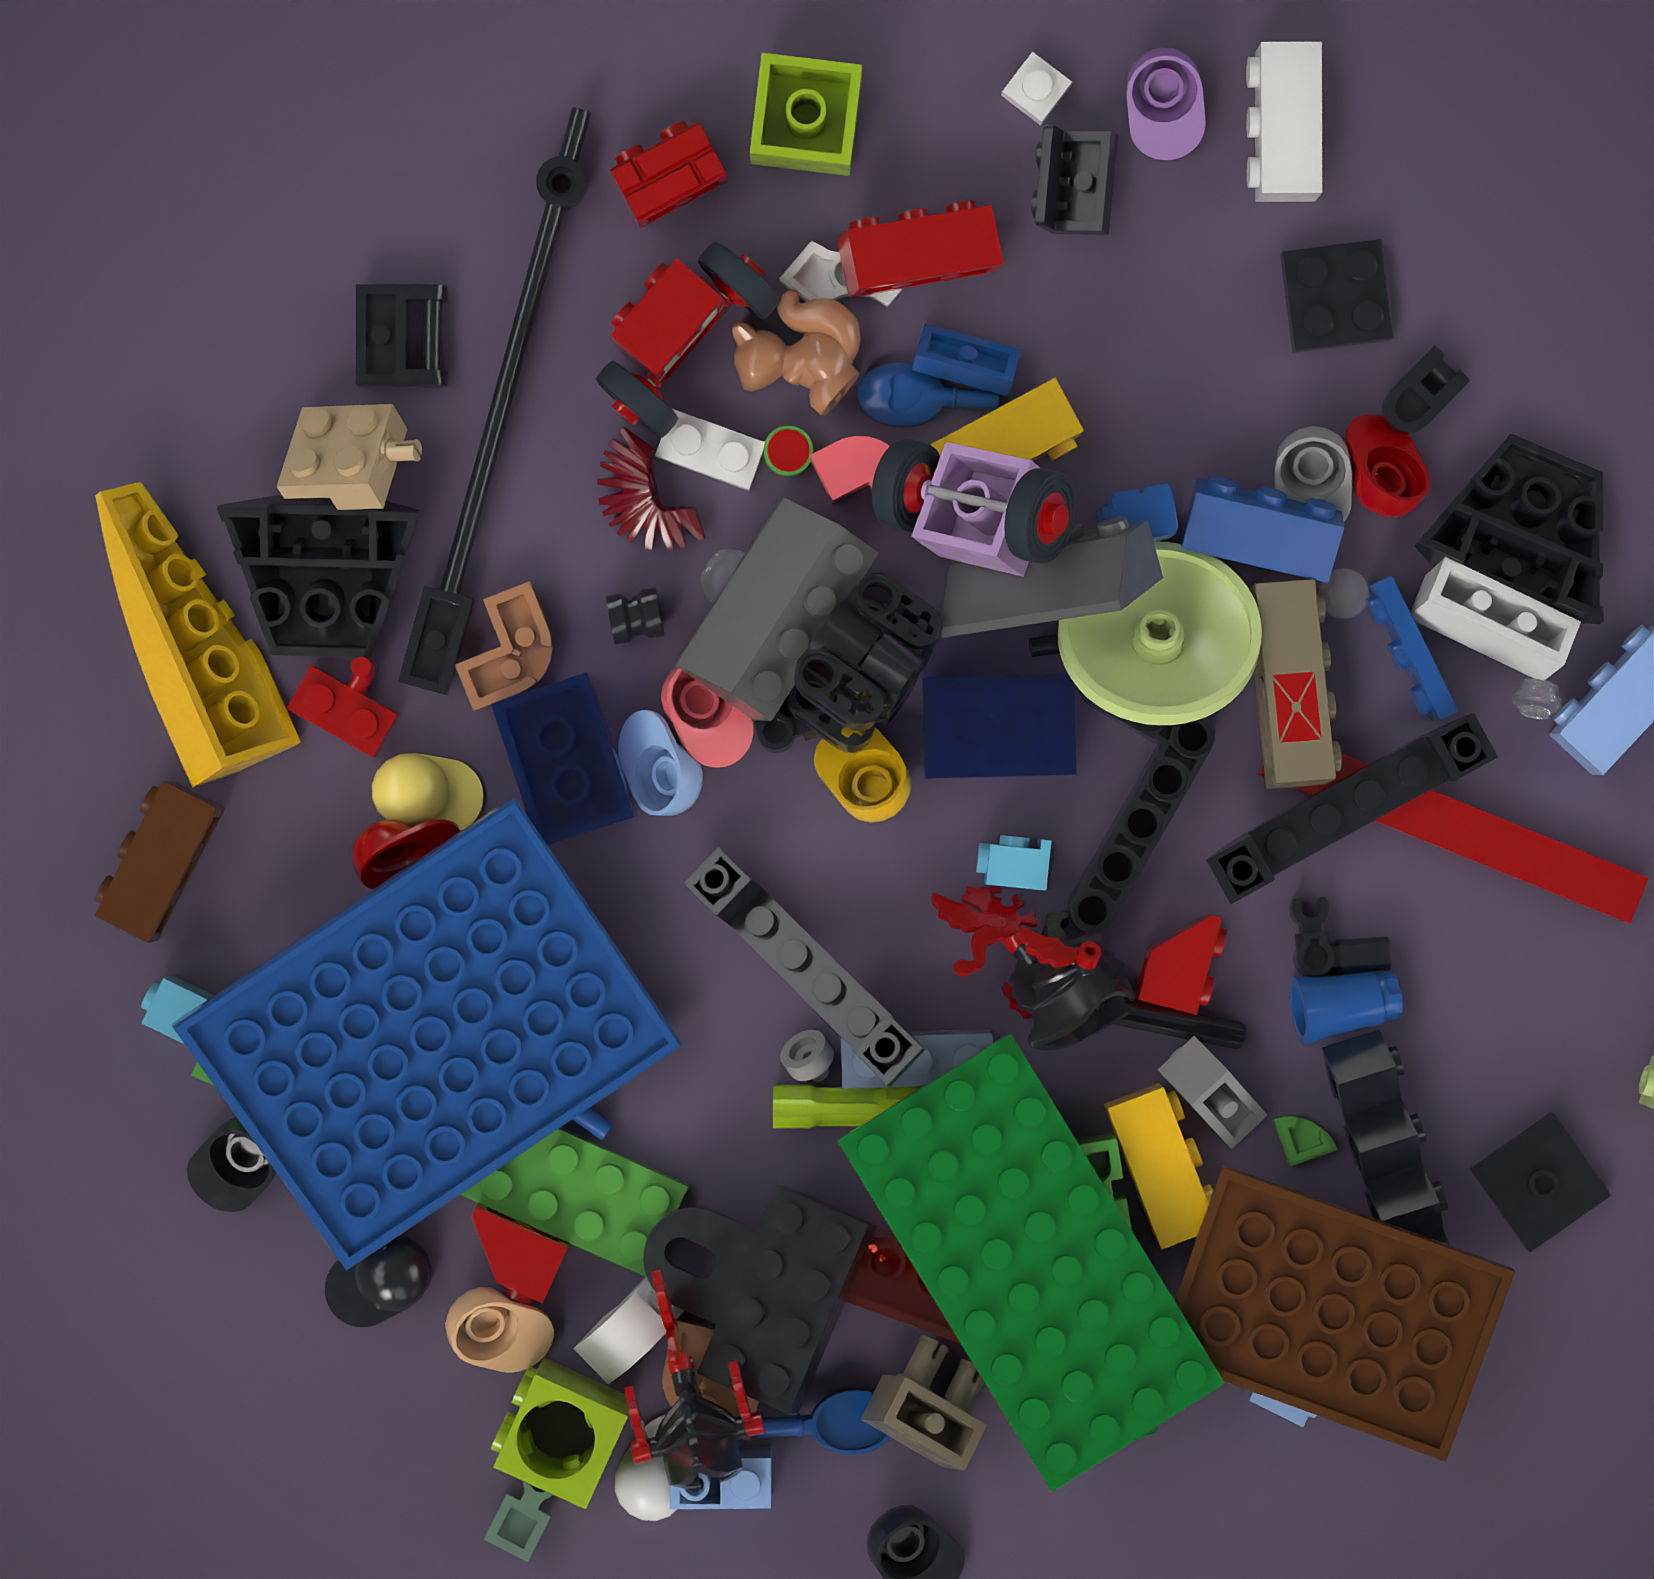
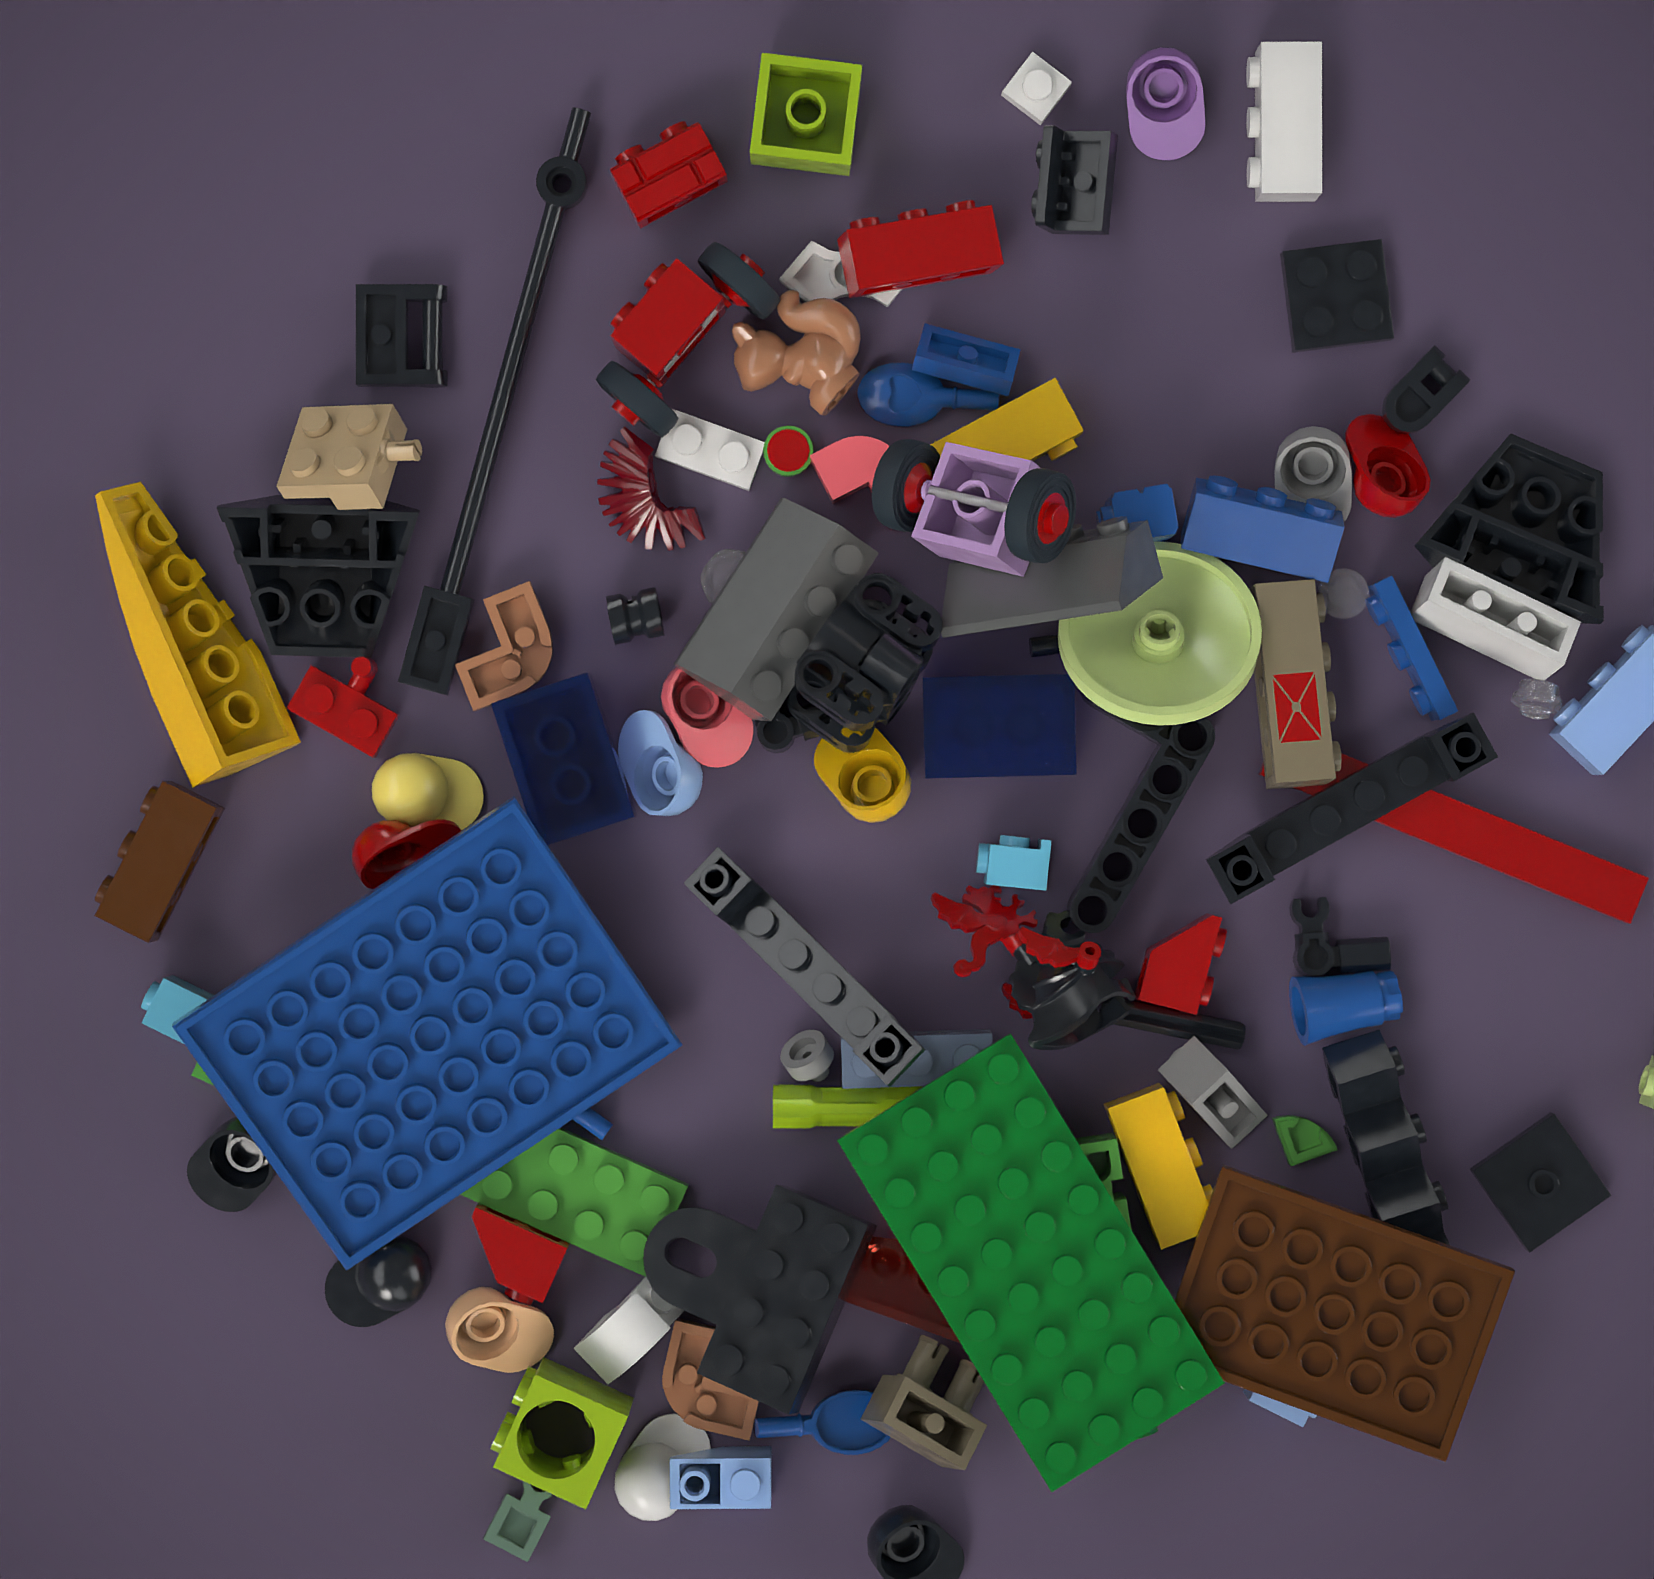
(695, 1431): black helmet -> none

